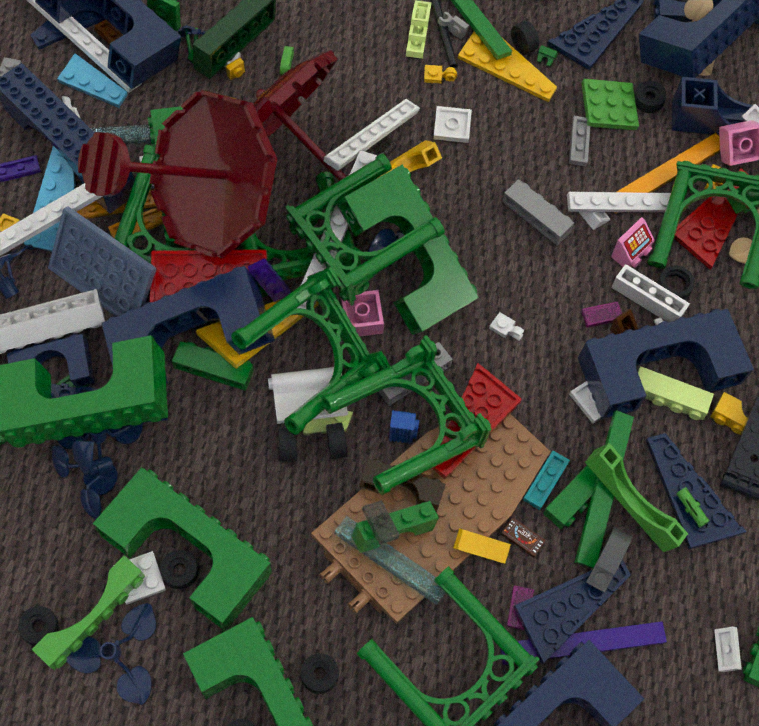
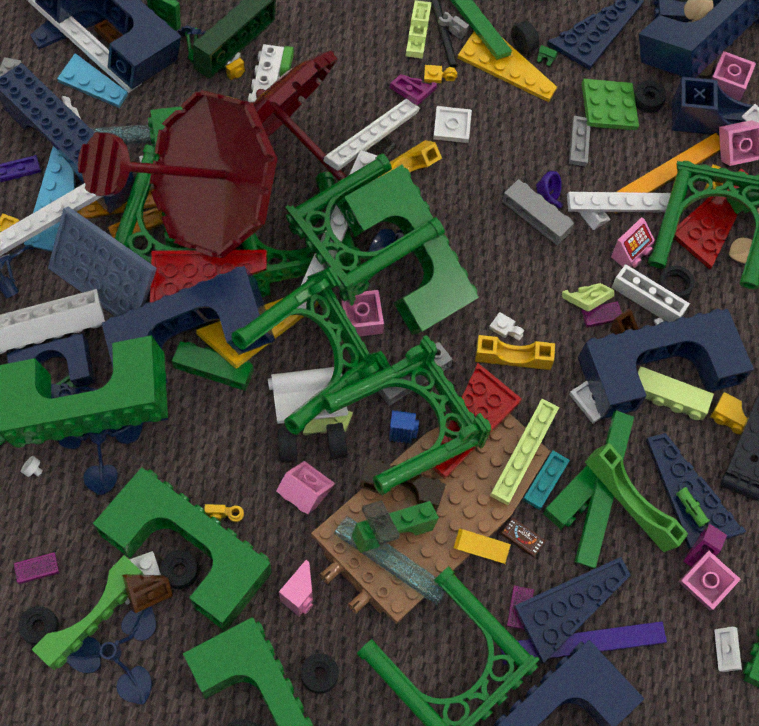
(31, 467): none -> white tile
(36, 568): none -> magenta tile
(83, 456): dark blue plant -> none
(146, 590): none -> reddish brown wing
(222, 511): none -> yellow plate
(268, 69): none -> white brick
(269, 280): dark purple plate -> none
(298, 591): none -> bright pink slope
(305, 487): none -> bright pink slope
(412, 88): none -> magenta wing
(493, 351): none -> yellow arch
(524, 452): none -> yellowish green plate
(549, 182): none -> dark purple hat
(590, 296): none -> yellowish green wing
(609, 559): dark grey arch -> none
(709, 540): none -> magenta arch
(709, 580): none -> bright pink slope
(733, 74): none -> bright pink brick

